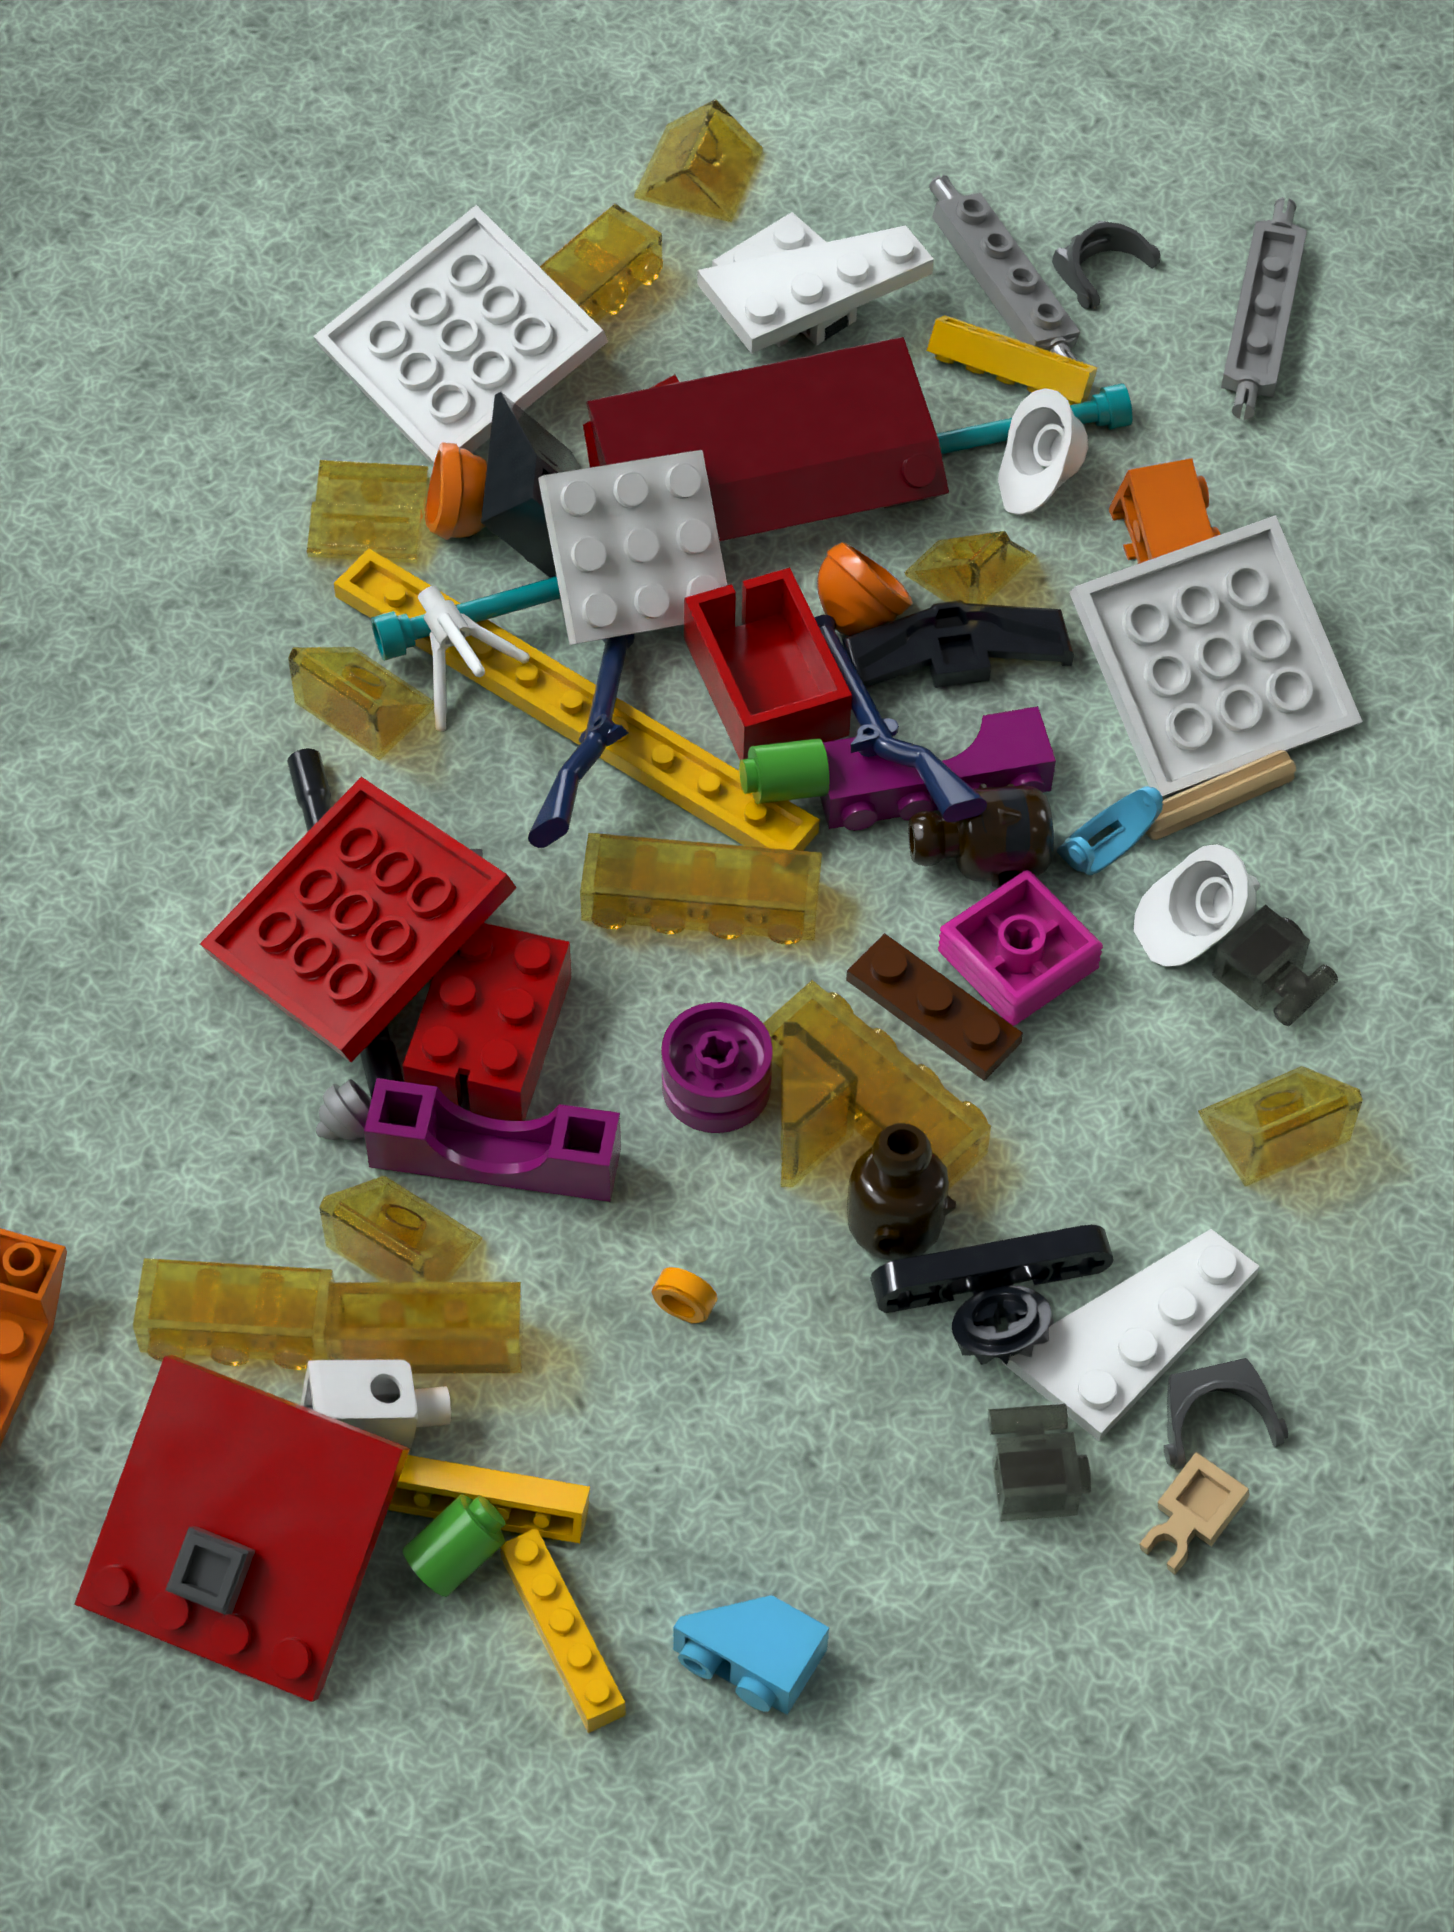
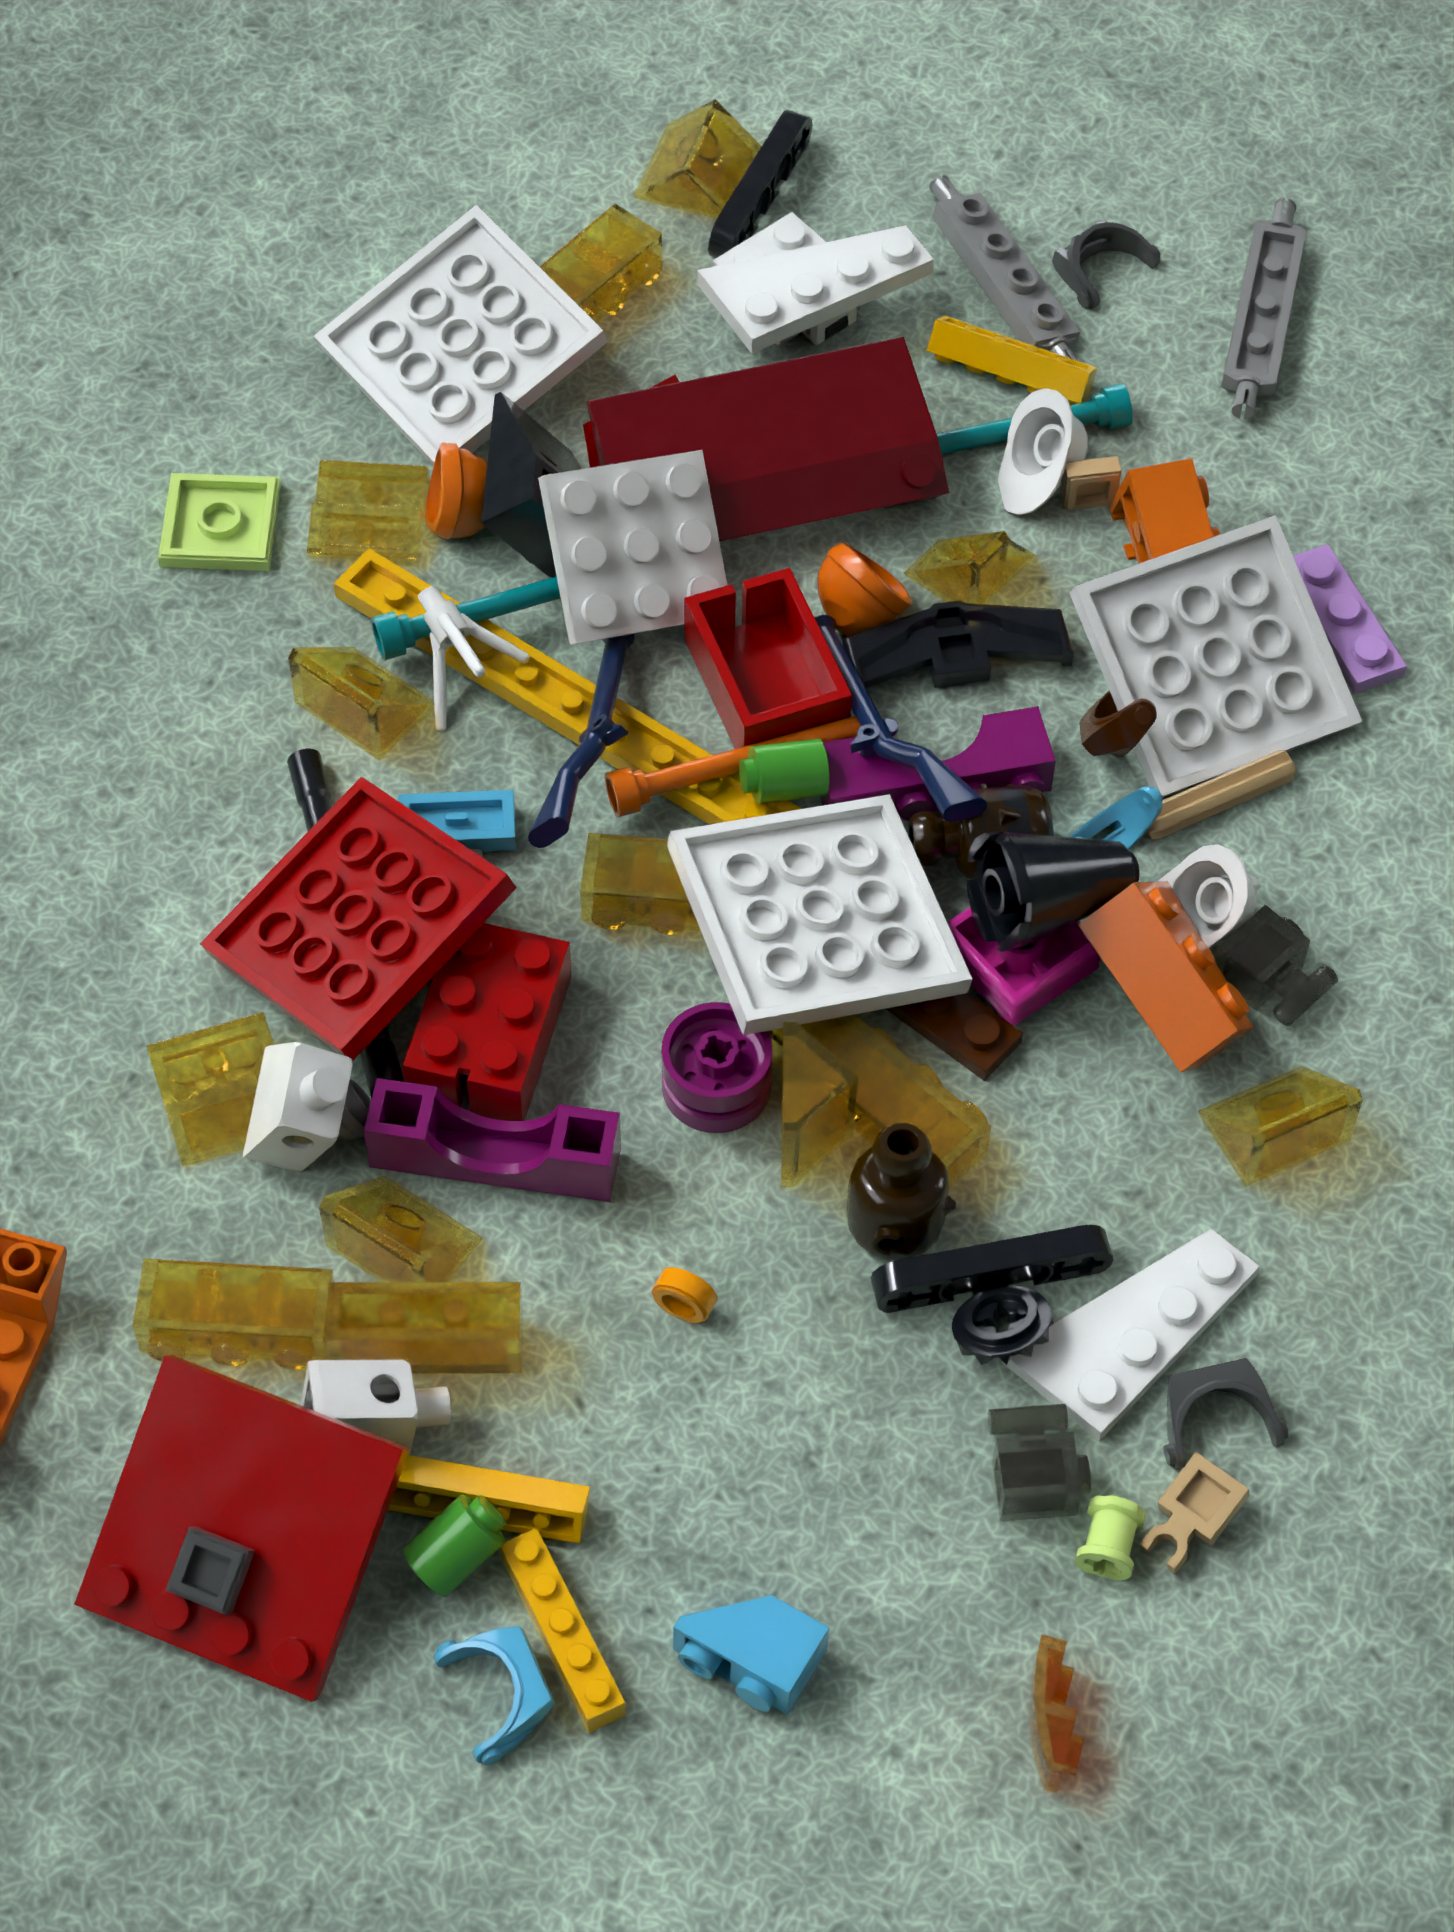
(210, 1085): none -> clear yellow slope
(219, 522): none -> yellowish green tile
(299, 1096): none -> white torso
(472, 818): none -> medium azure plate
(531, 1694): none -> medium azure helmet
(631, 789): none -> orange piece
(758, 185): none -> black beam
(817, 913): none -> white plate
(1042, 883): none -> black cone
(1051, 1722): none -> clear orange slope
(1090, 483): none -> tan tile
(1110, 1537): none -> yellowish green bush
(1114, 731): none -> reddish brown helmet
(1168, 973): none -> orange wedge
(1354, 633): none -> lavender plate

